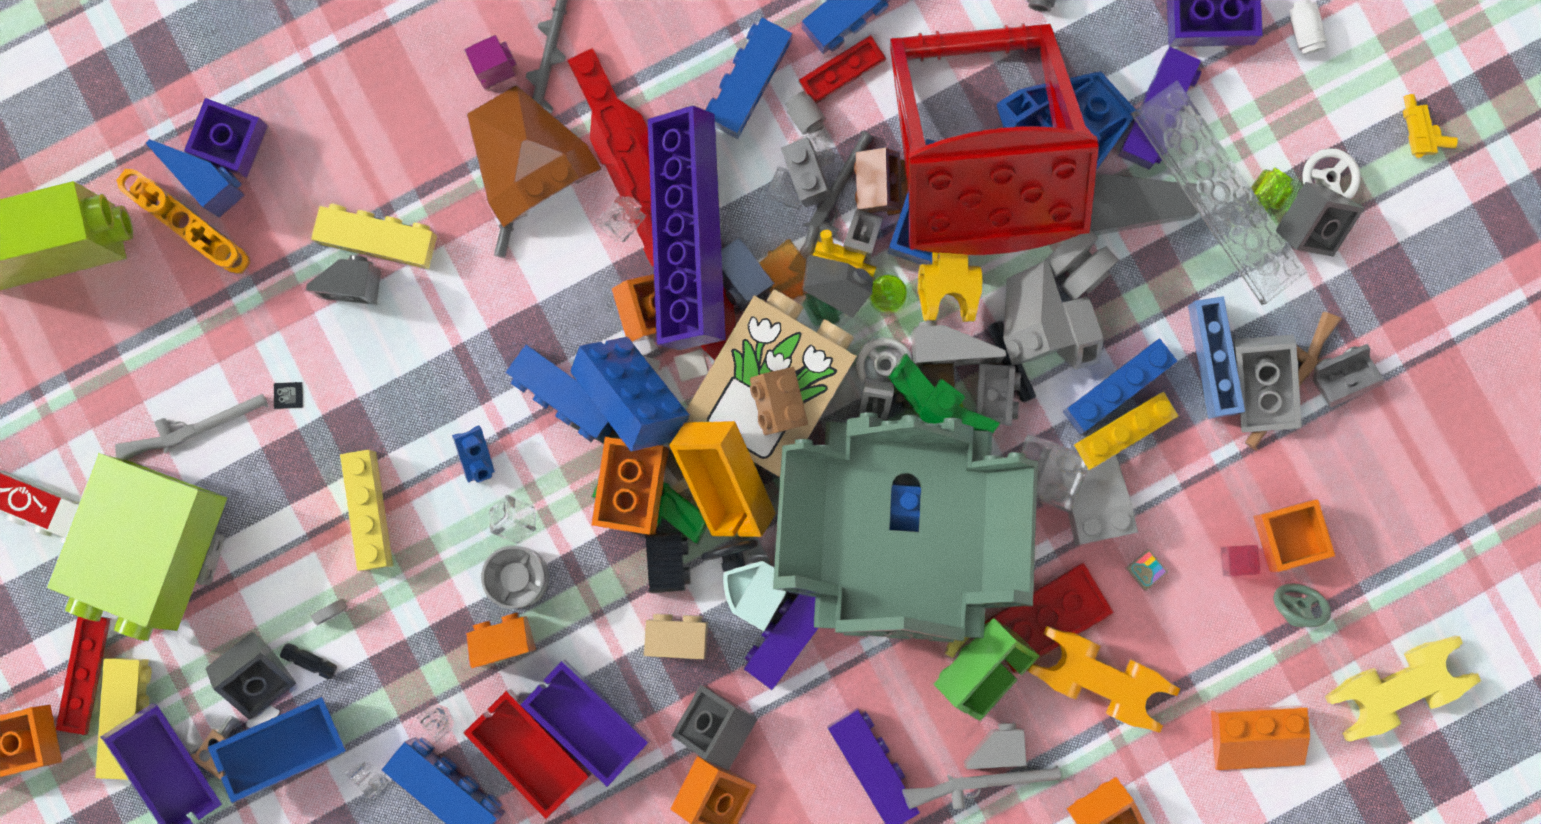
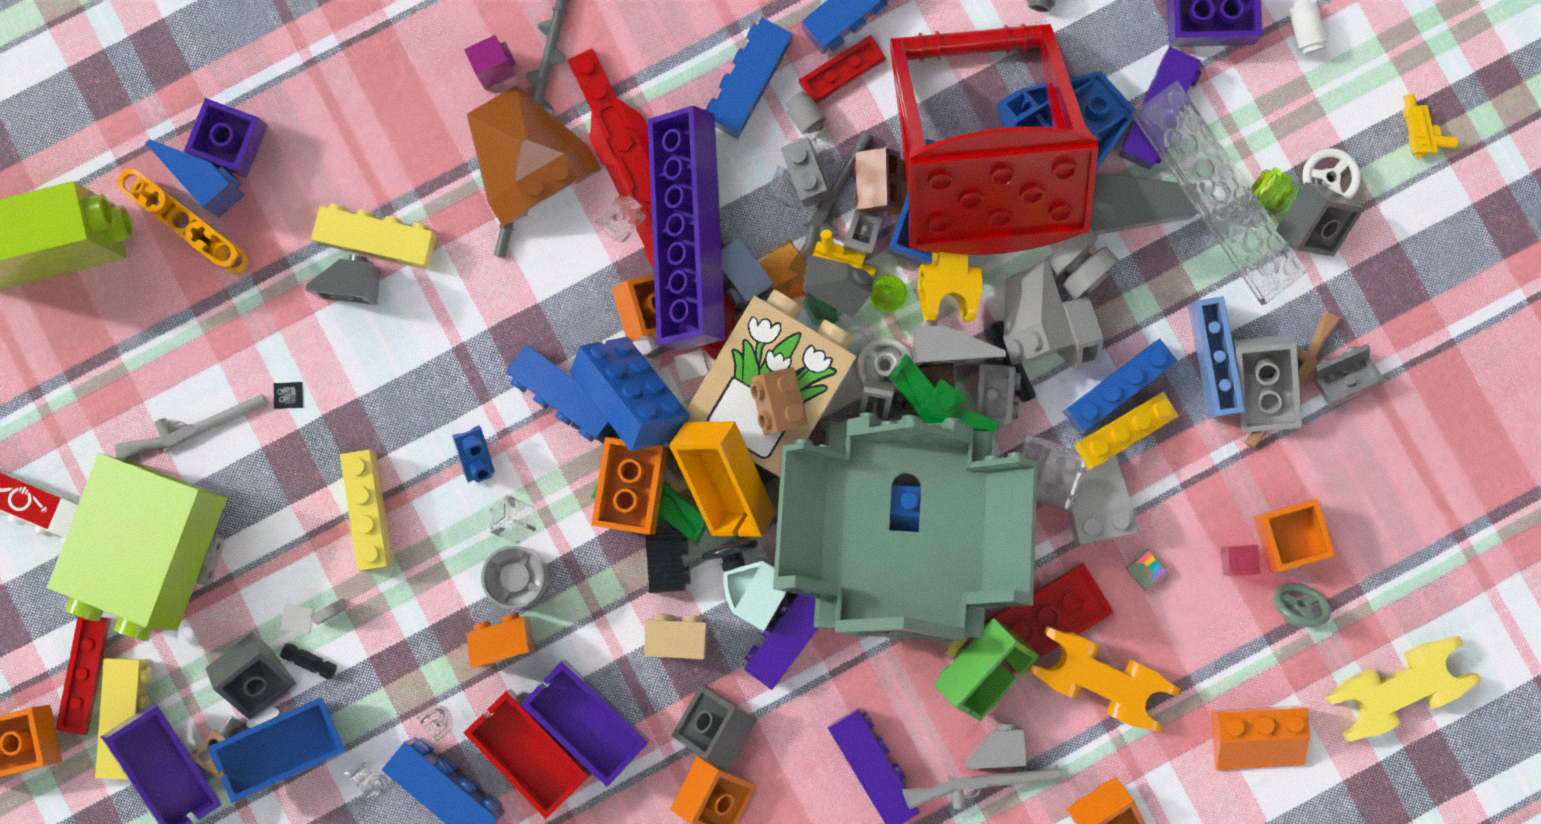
(296, 619): none -> white sticker

